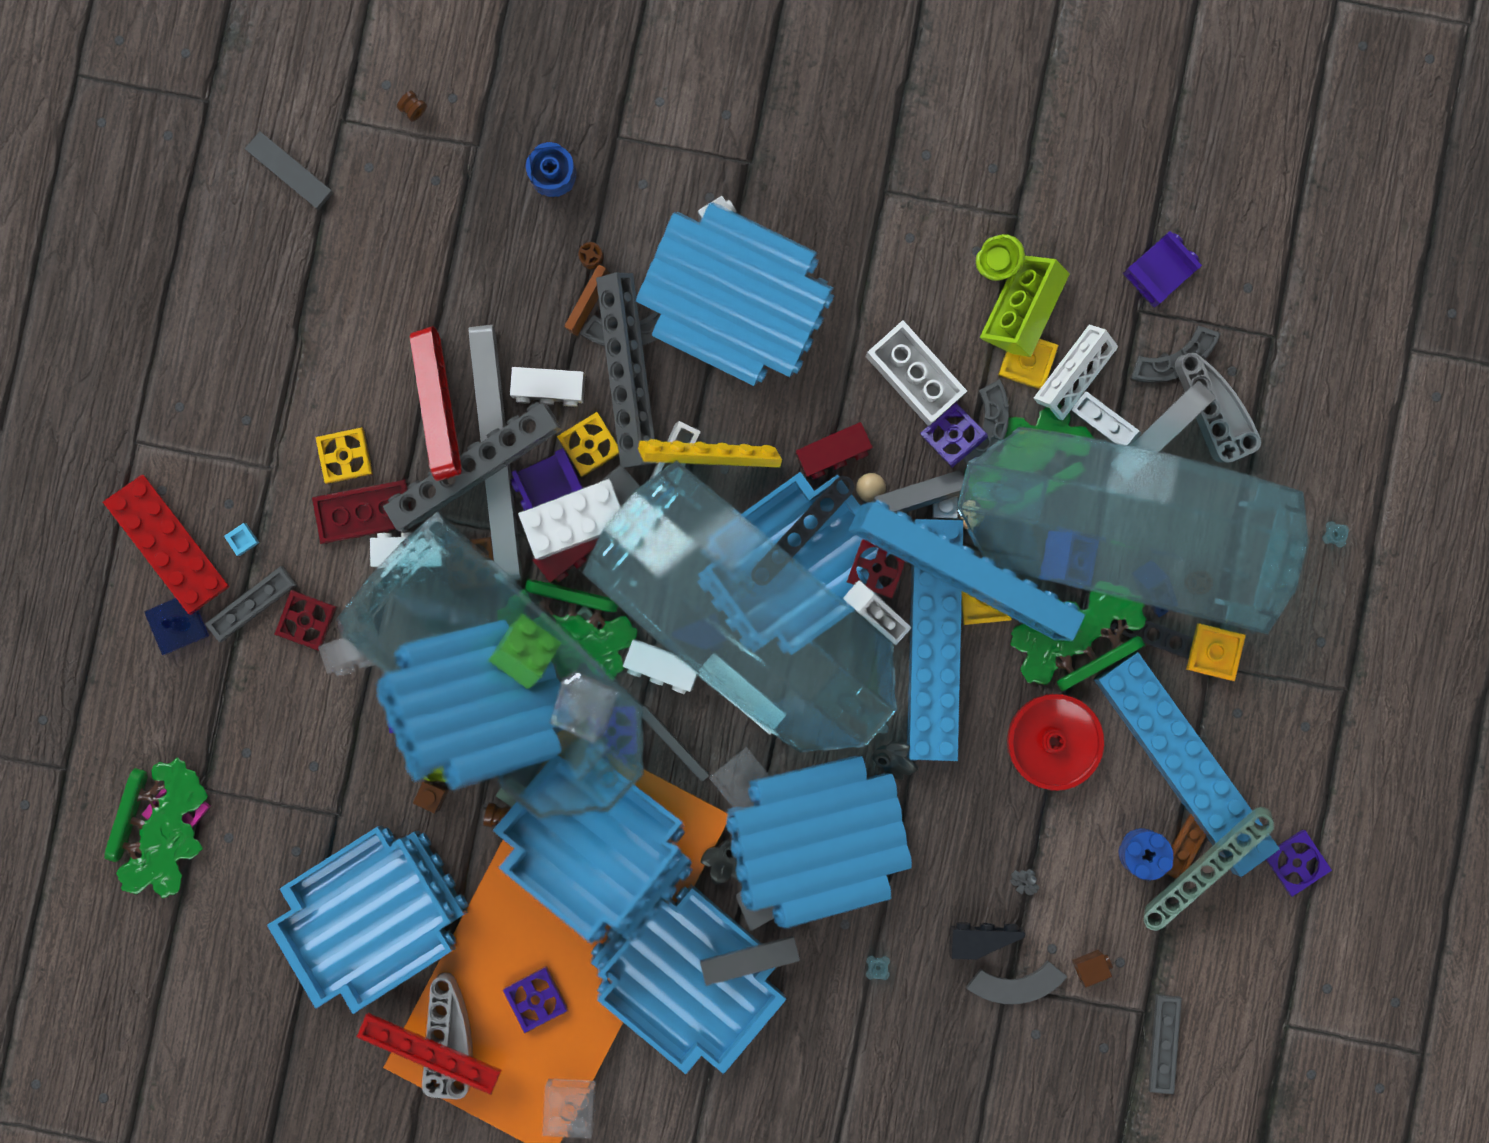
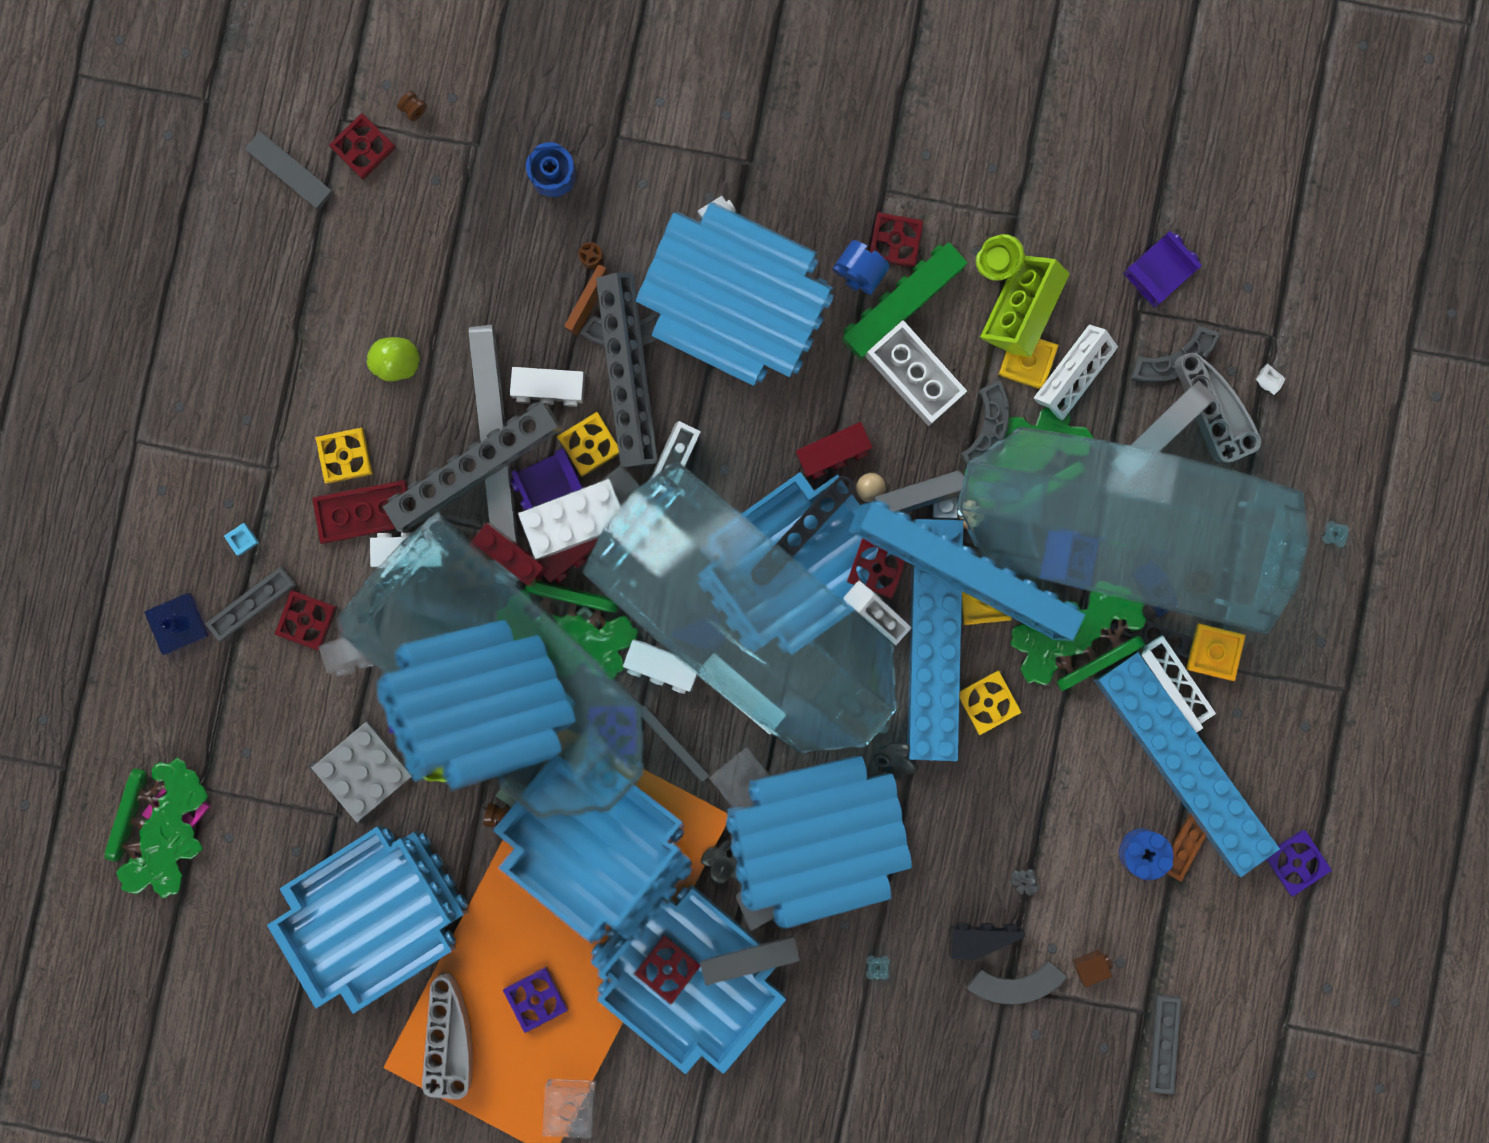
(166, 544): red plate -> none
(362, 121): none -> dark red piece
(362, 771): none -> light grey plate
(393, 359): none -> lime piece
(429, 1053): red tile -> none
(431, 796): reddish brown brick -> none
(435, 404): beam -> none
(509, 554): none -> dark red brick
(525, 651): bright green brick -> none
(584, 706): clear brick -> none
(656, 960): none -> dark red piece
(709, 453): yellow plate -> none
(861, 267): none -> blue brick
(892, 258): none -> dark red piece
(904, 300): none -> green brick
(966, 447): dark purple piece -> none
(996, 698): none -> yellow piece
(1055, 742): red dish -> none
(1105, 420): plate -> none
(1166, 682): none -> white fence
(1211, 858): sand green beam -> none
(1270, 379): none -> white plate

